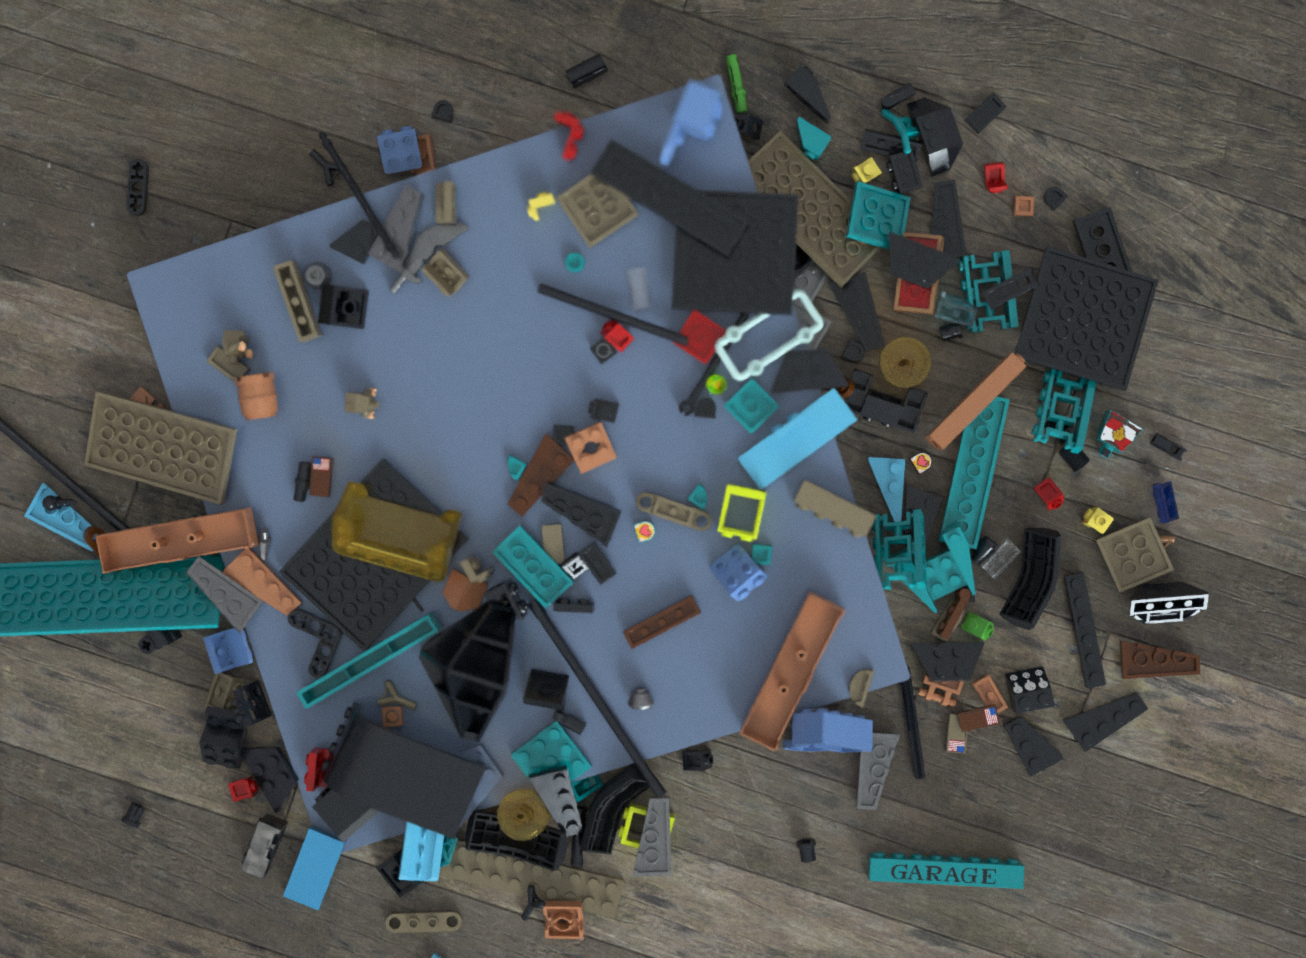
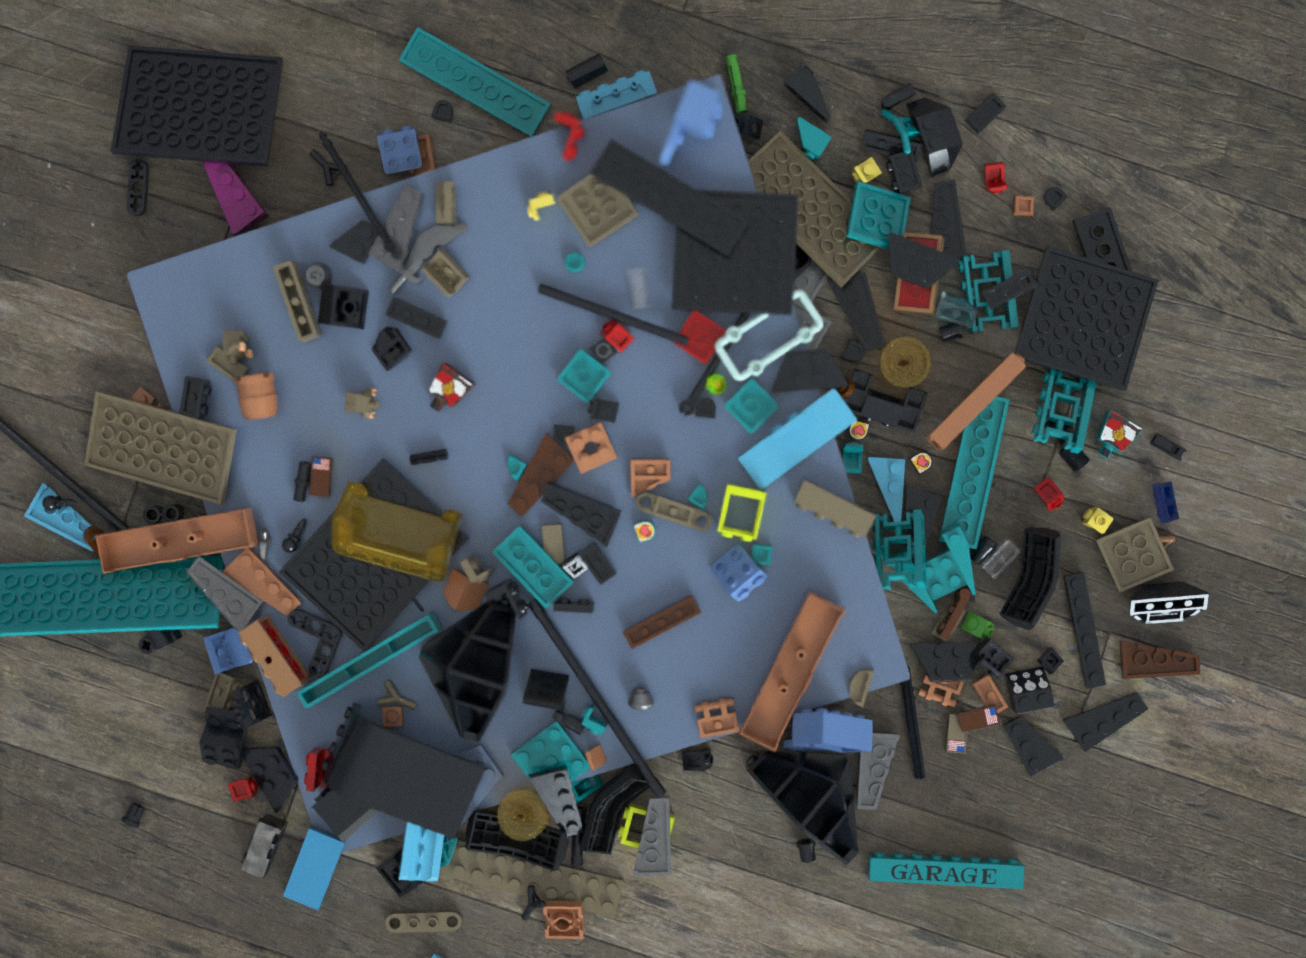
(163, 514): none -> black piece
(195, 397): none -> black bracket
(197, 106): none -> black plate
(236, 199): none -> magenta wedge
(274, 655): none -> medium nougat brick
(290, 544): none -> black bar
(391, 348): none -> black slope
(416, 317): none -> black plate
(427, 457): none -> black axle
(449, 387): none -> torso
(474, 82): none -> teal plate
(584, 376): none -> teal plate
(594, 725): none -> teal bracket
(595, 756): none -> nougat slope
(616, 95): none -> medium azure piece
(648, 473): none -> nougat wing
(717, 724): none -> nougat plate
(813, 793): none -> black panel
(852, 457): none -> teal bracket
(858, 430): none -> tile
(993, 657): none -> black bracket
(1050, 660): none -> black tile

